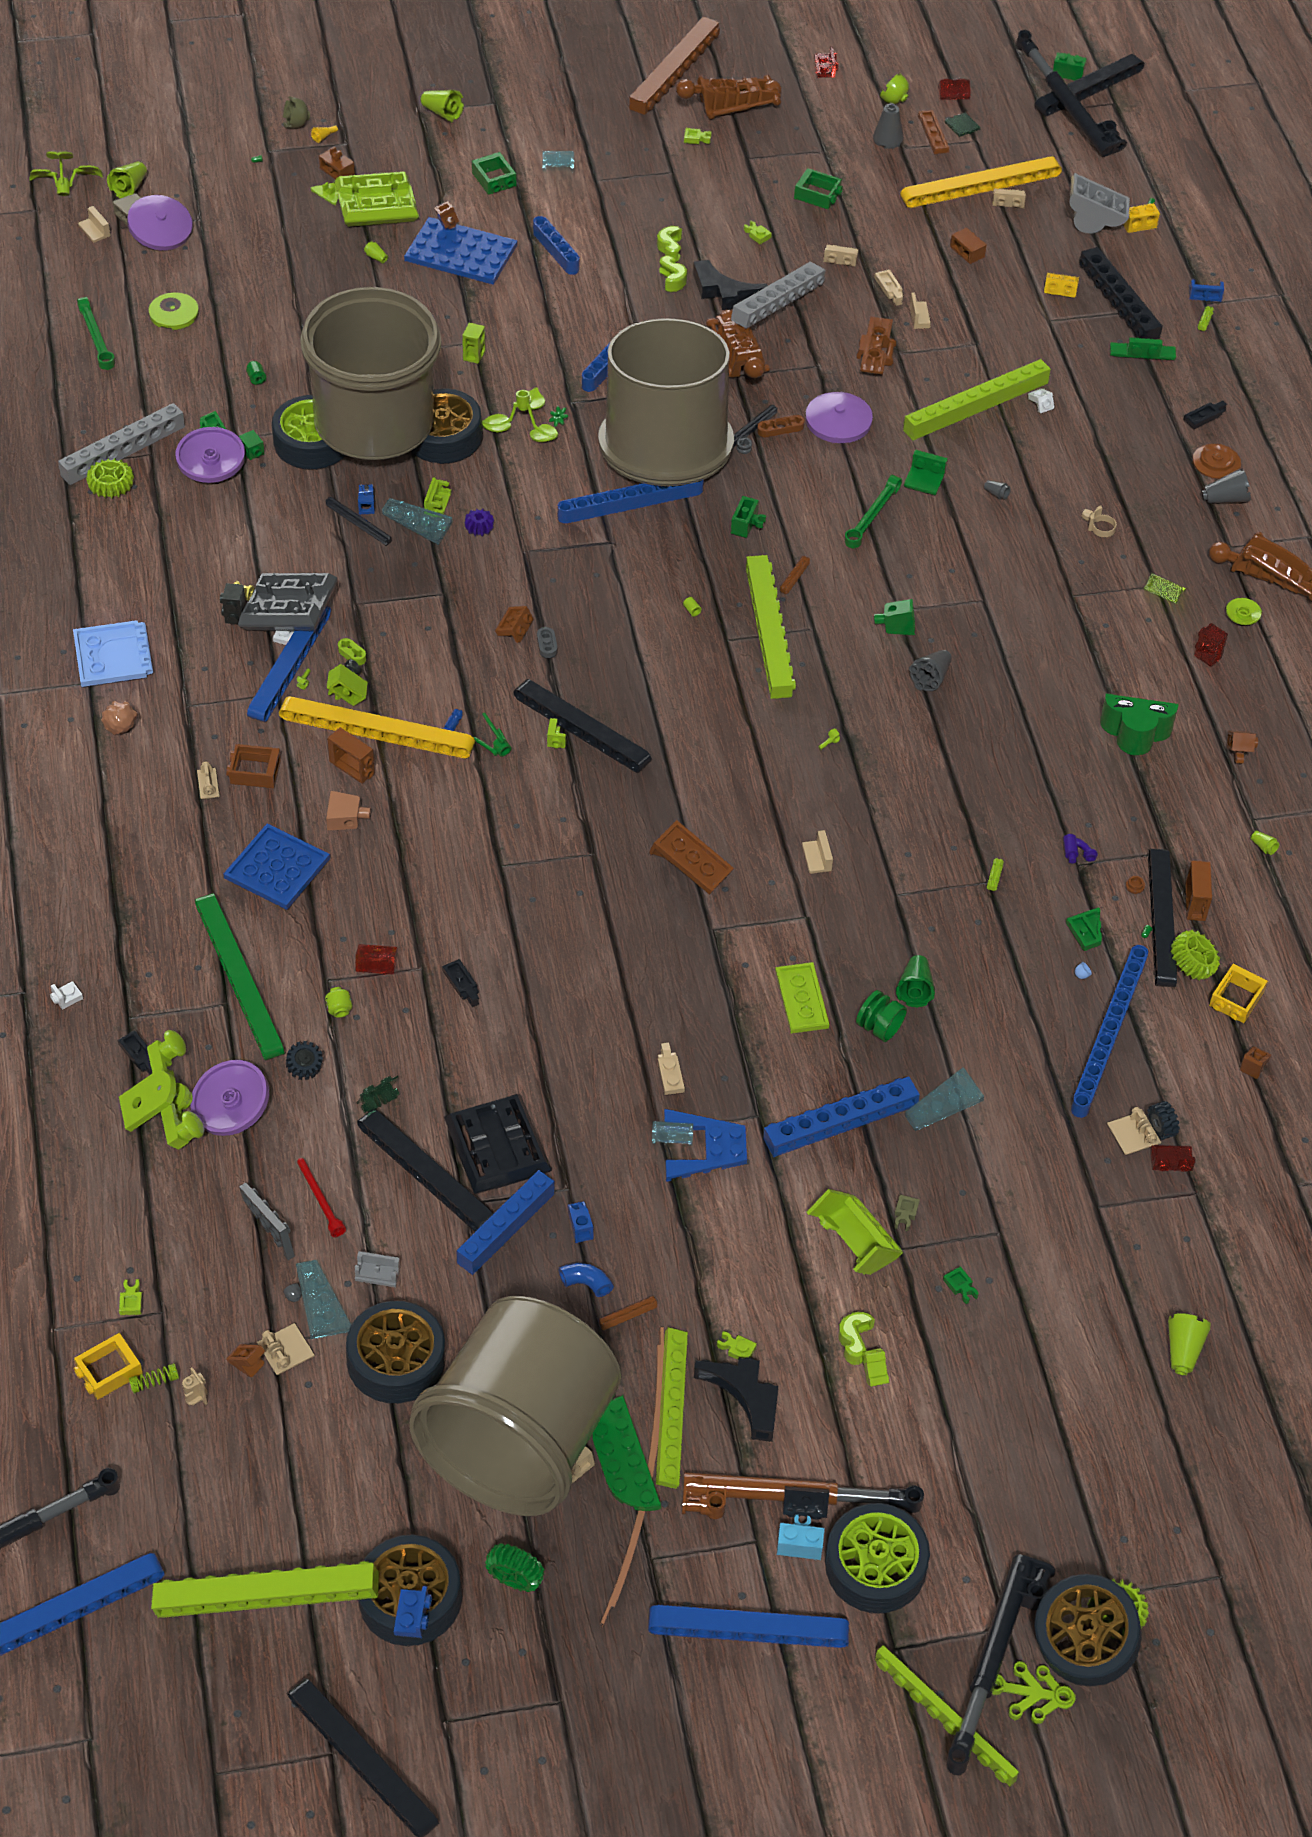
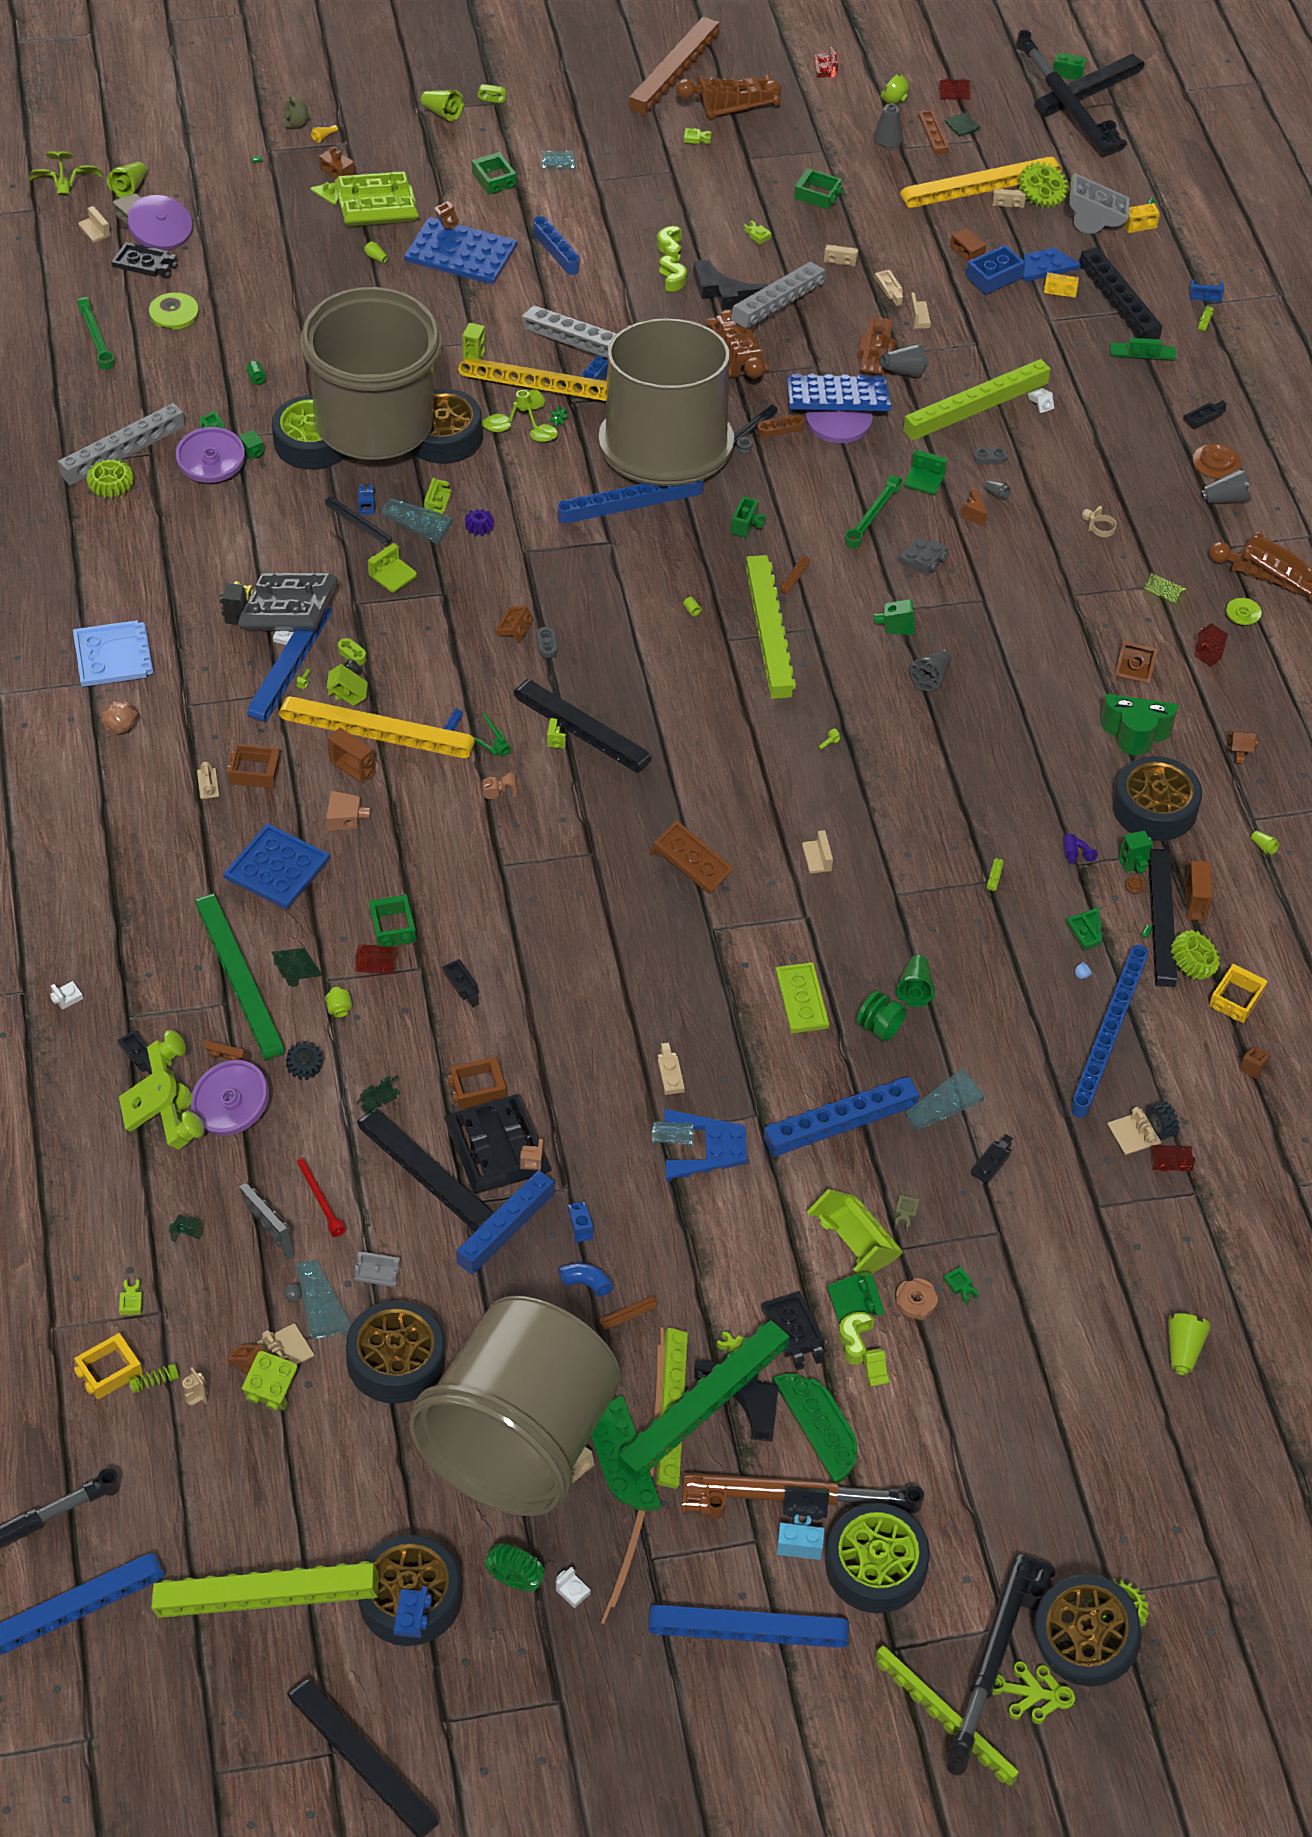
(144, 260): none -> black tile
(187, 1226): none -> clear green bracket
(227, 1052): none -> dark orange plate
(269, 1381): none -> lime bracket
(295, 965): none -> clear green hinge
(389, 569): none -> lime bracket
(392, 906): none -> green window
(481, 1096): none -> dark orange window
(492, 93): none -> lime beam
(492, 786): none -> nougat leg
(532, 1157): none -> nougat panel
(538, 375): none -> yellow beam
(568, 330): none -> light grey brick
(571, 1587): none -> white bracket
(703, 1400): none -> green brick
(796, 1320): none -> black tile
(820, 1423): none -> green plate
(838, 392): none -> blue plate
(854, 1295): none -> green bracket
(906, 360): none -> dark grey cone
(914, 1309): none -> nougat plate
(924, 555): none -> dark grey plate
(975, 509): none -> dark orange slope
(990, 456): none -> dark grey plate
(992, 1160): none -> black hinge
(995, 269): none -> blue brick
(1043, 184): none -> lime gear
(1047, 261): none -> blue wing
(1135, 851): none -> green brick
(1136, 661): none -> dark orange slope
(1157, 797): none -> wheel

